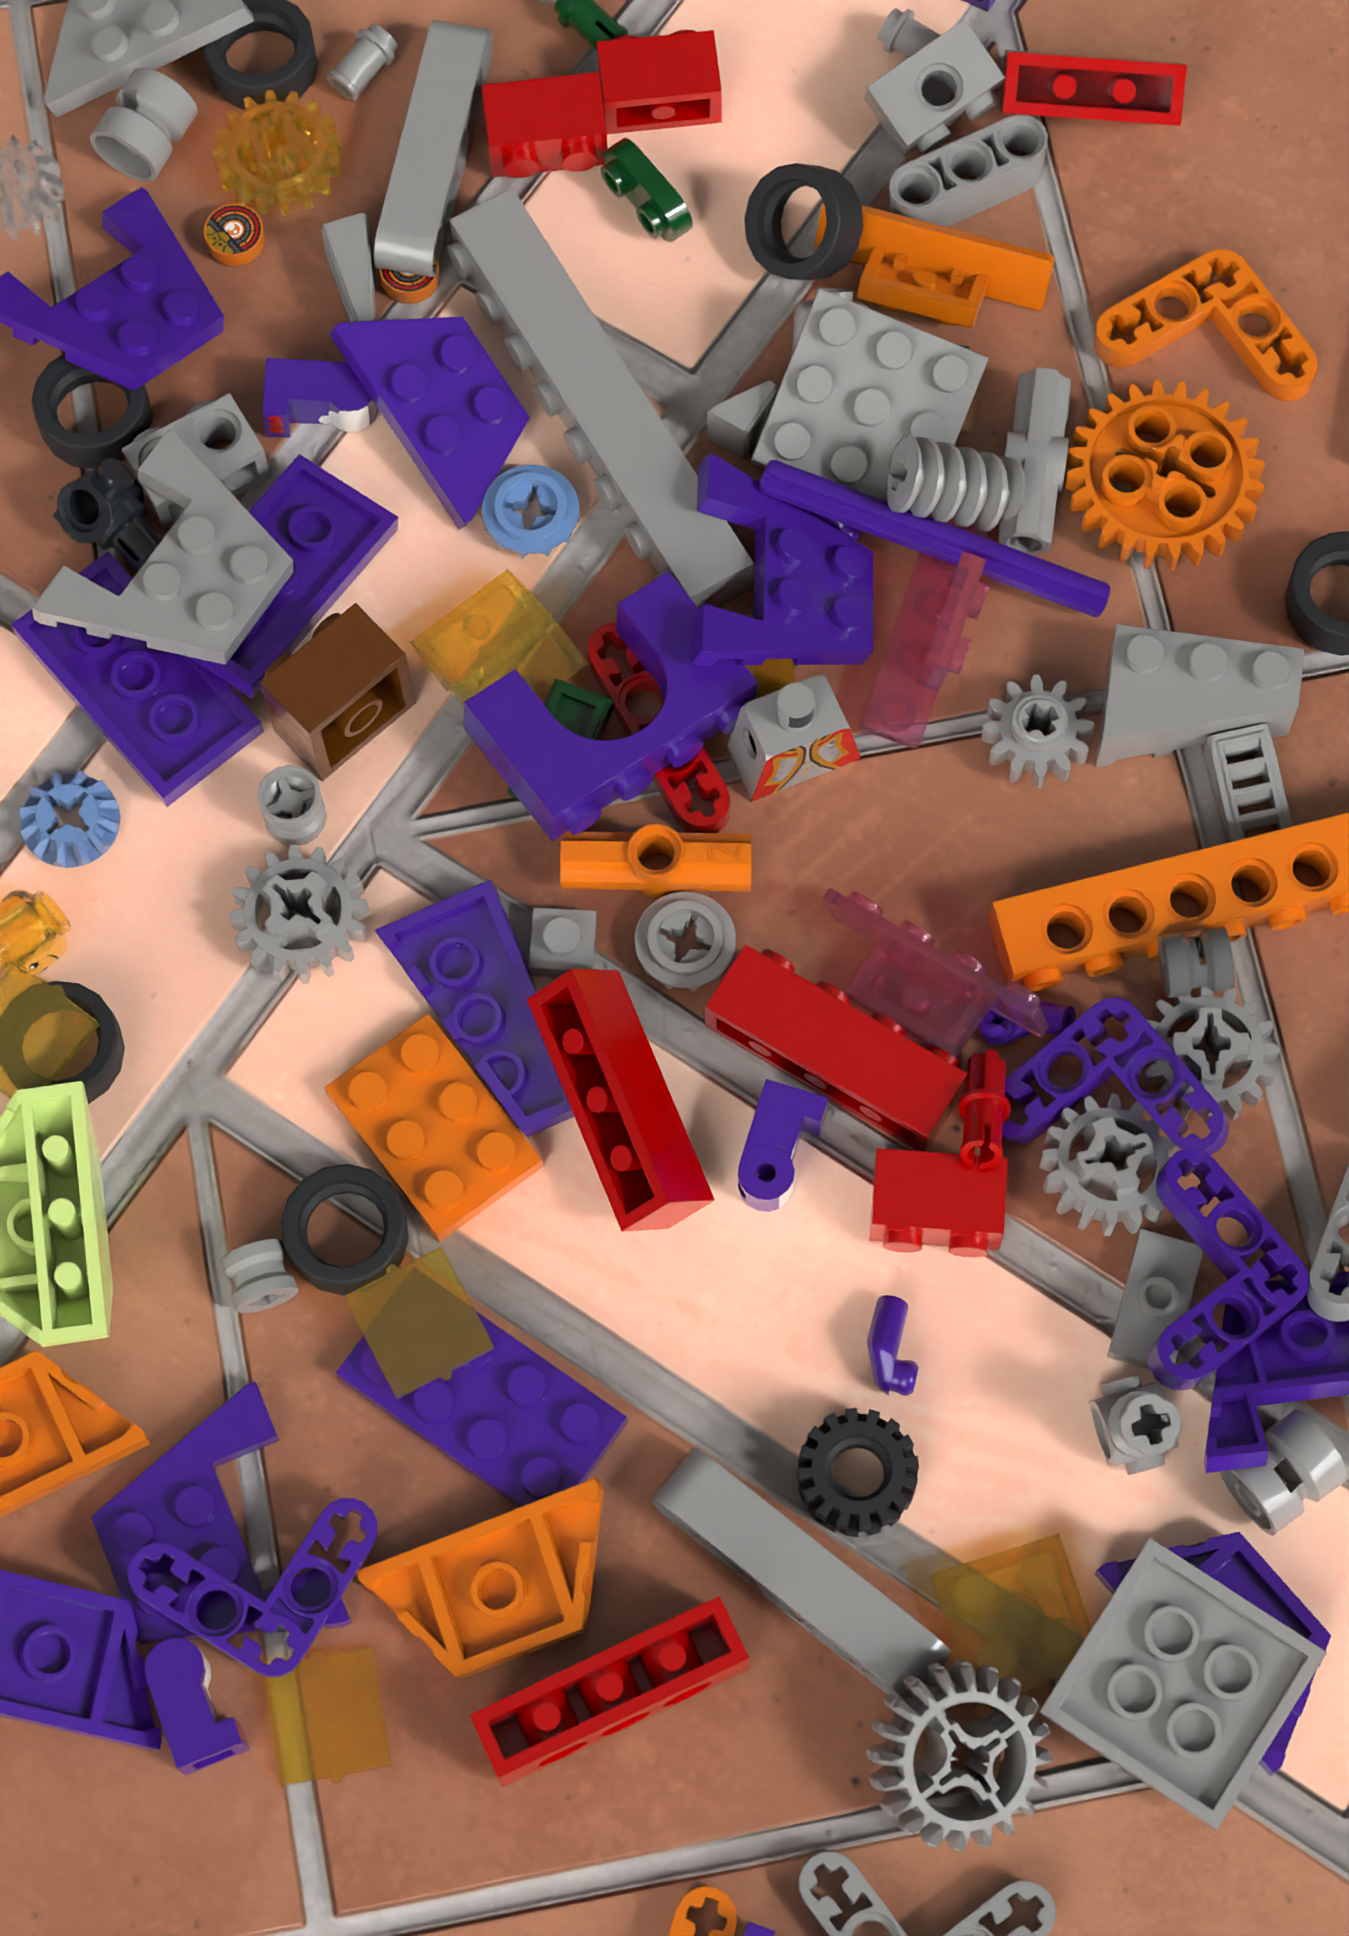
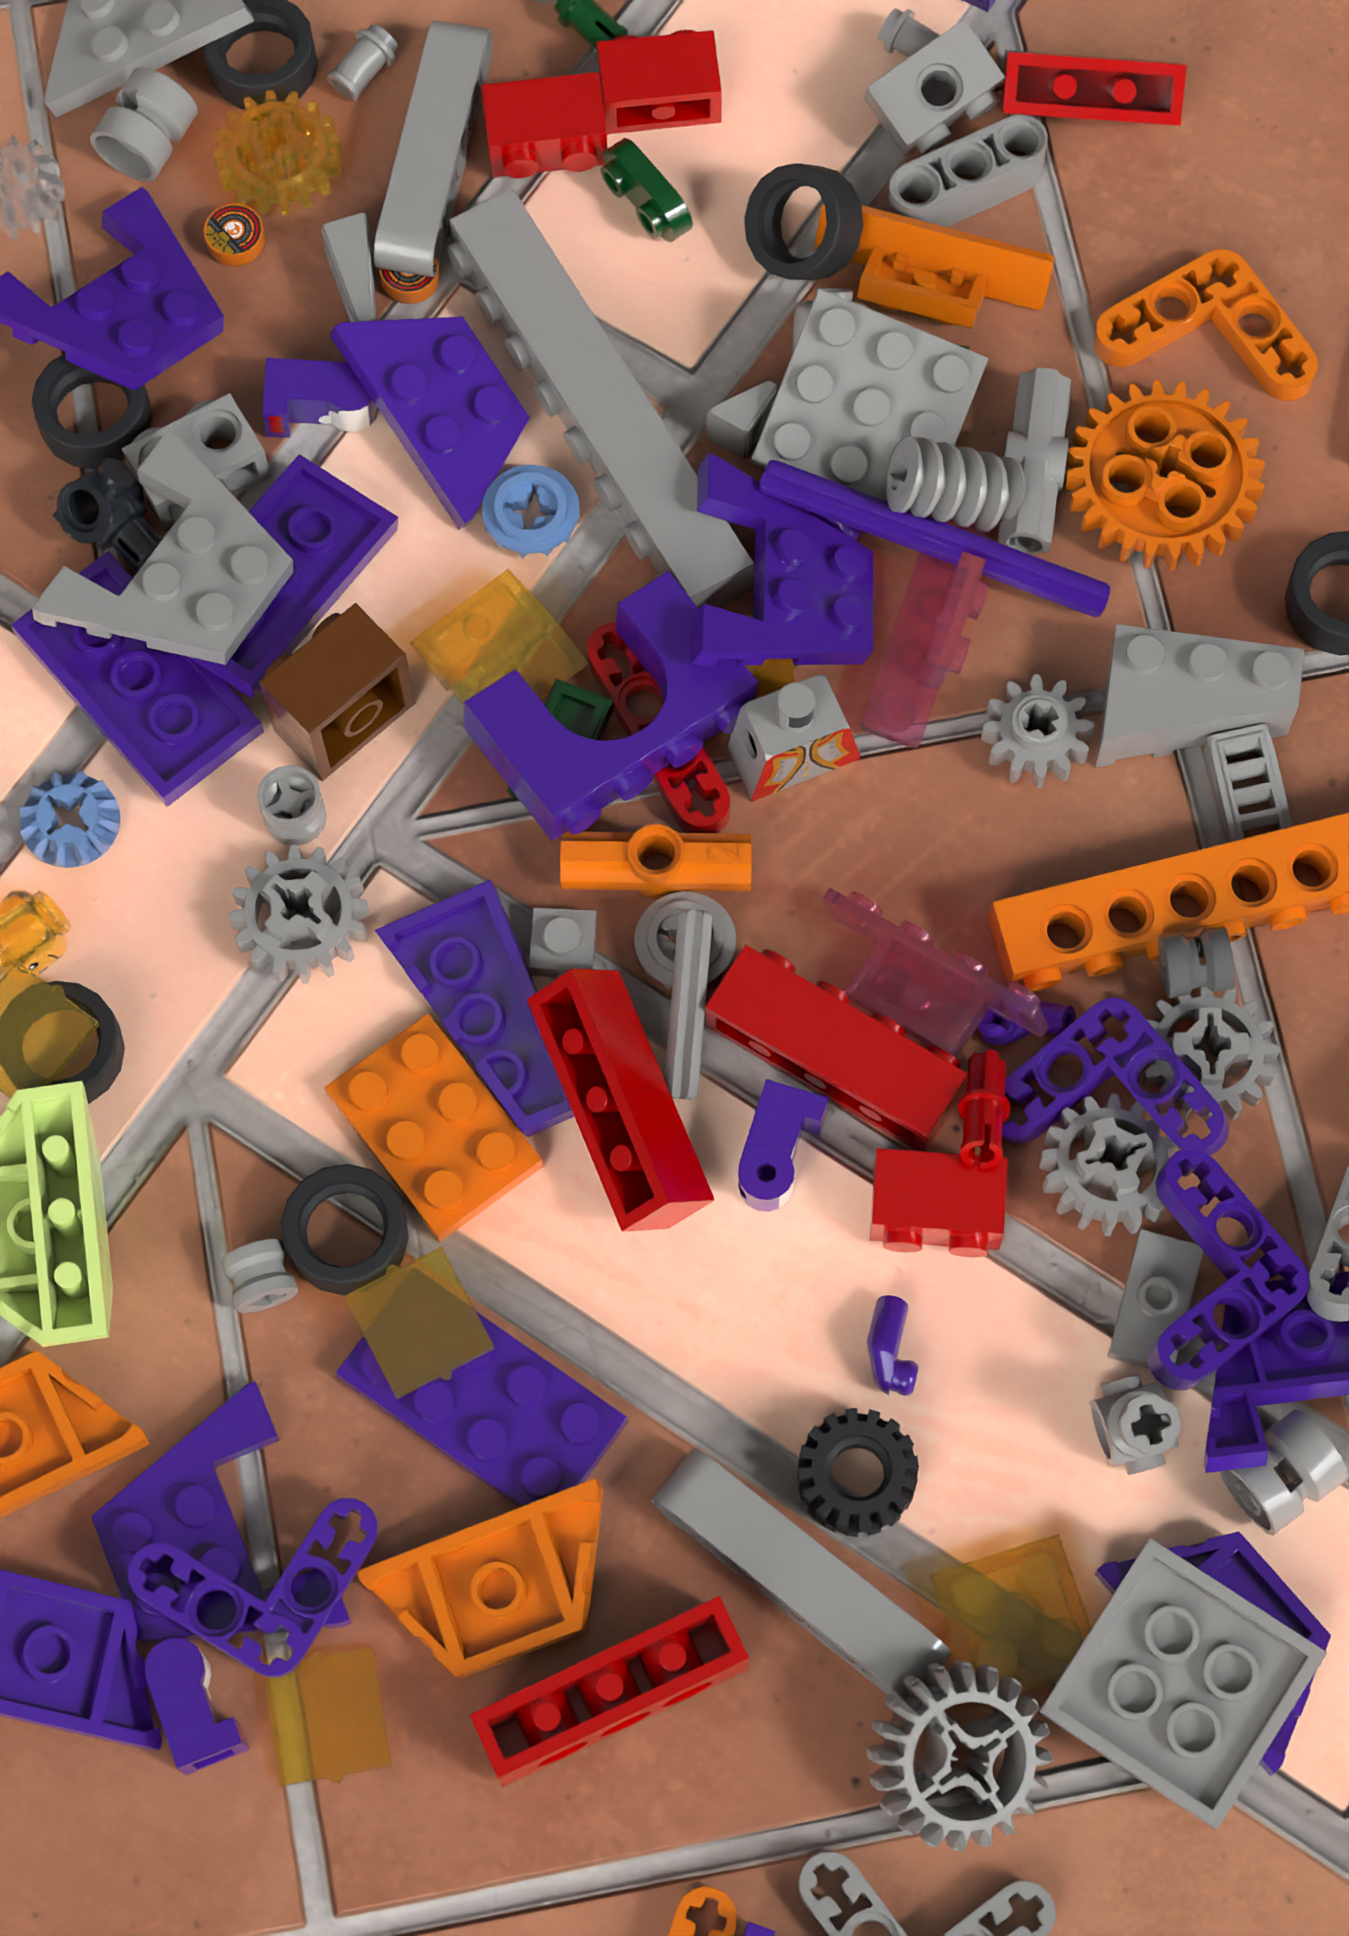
(688, 1003): none -> light grey axle

